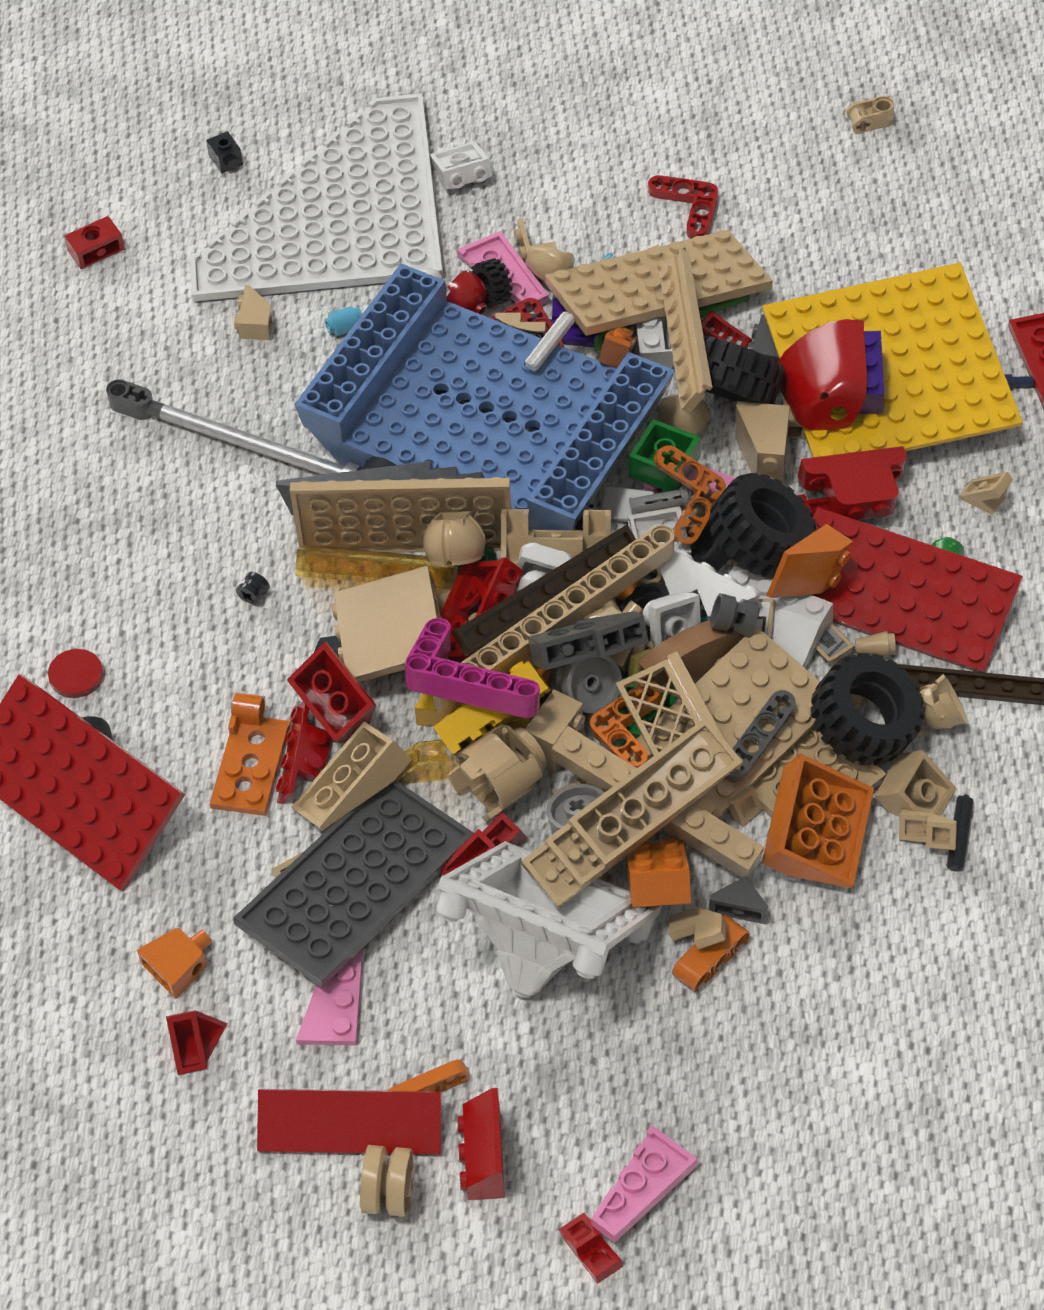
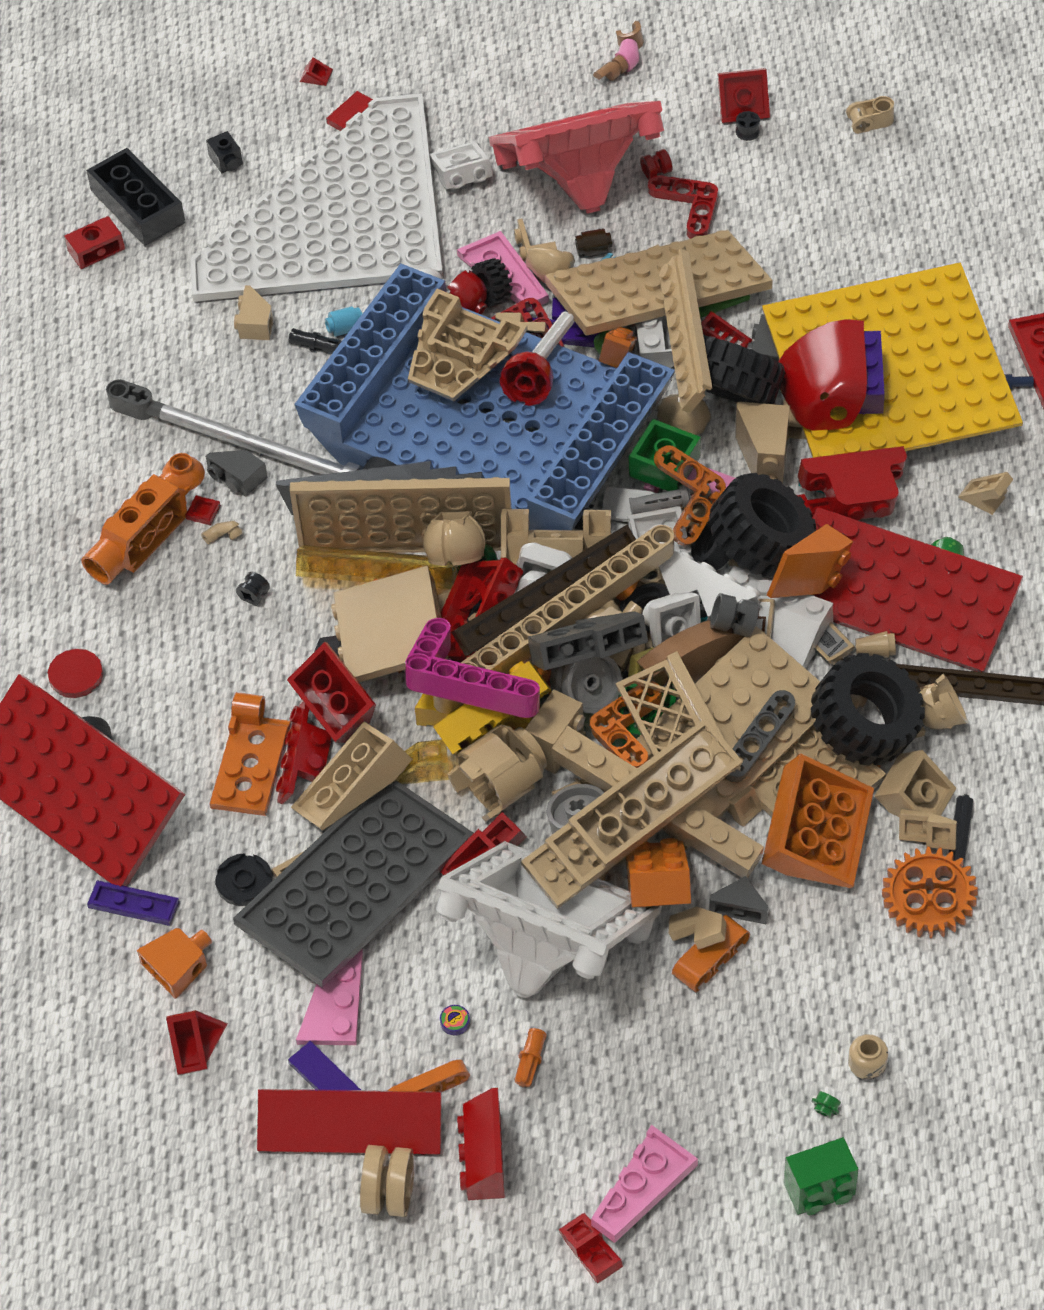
(133, 903): none -> dark purple tile
(136, 196): none -> black brick
(144, 520): none -> orange brick
(203, 510): none -> red tile
(220, 529): none -> tan arm
(237, 469): none -> dark grey slope
(246, 886): none -> black tile
(314, 341): none -> black pin
(316, 73): none -> red slope
(319, 1069): none -> dark purple tile
(356, 103): none -> red tile
(454, 1020): none -> tile
(459, 346): none -> tan wedge
(527, 378): none -> red cylinder
(530, 1057): none -> orange axle
(580, 148): none -> coral piece
(593, 242): none -> dark brown brick
(626, 57): none -> medium nougat piece
(656, 164): none -> red wheel
(743, 92): none -> red tile
(747, 125): none -> black wheel
(821, 1176): none -> green brick
(826, 1104): none -> green plate
(868, 1056): none -> tan head
(929, 868): none -> orange gear

